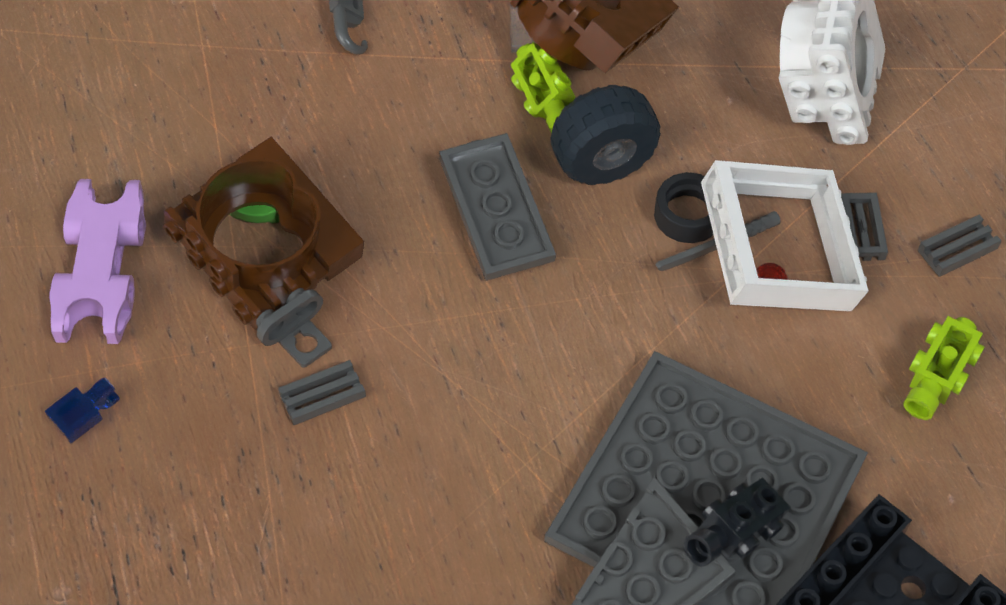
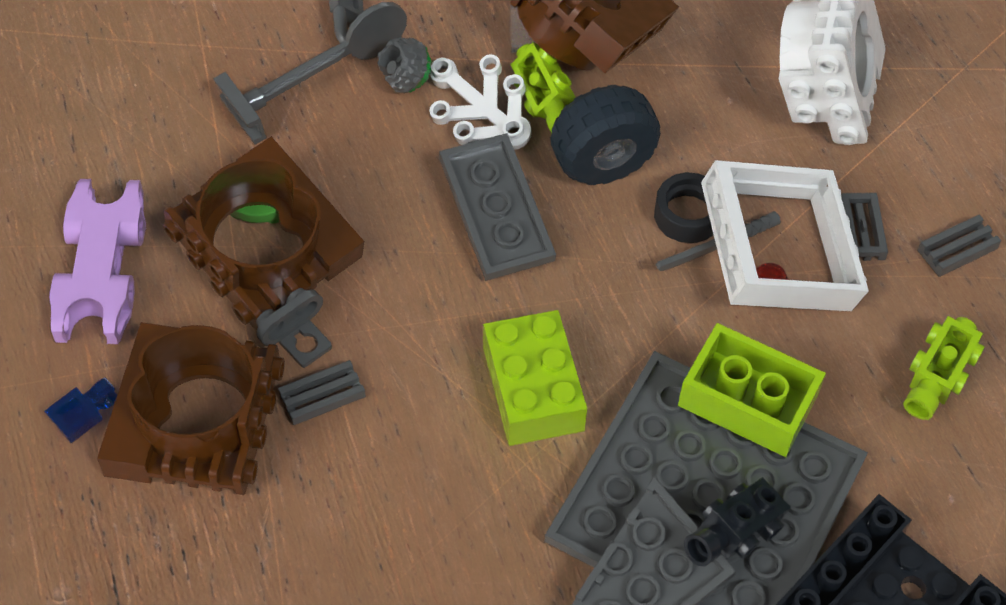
(158, 364): none -> reddish brown hose
(363, 40): none -> dark grey piece
(405, 64): none -> dark grey piece
(481, 105): none -> white plant
(534, 377): none -> lime brick
(751, 389): none -> lime brick

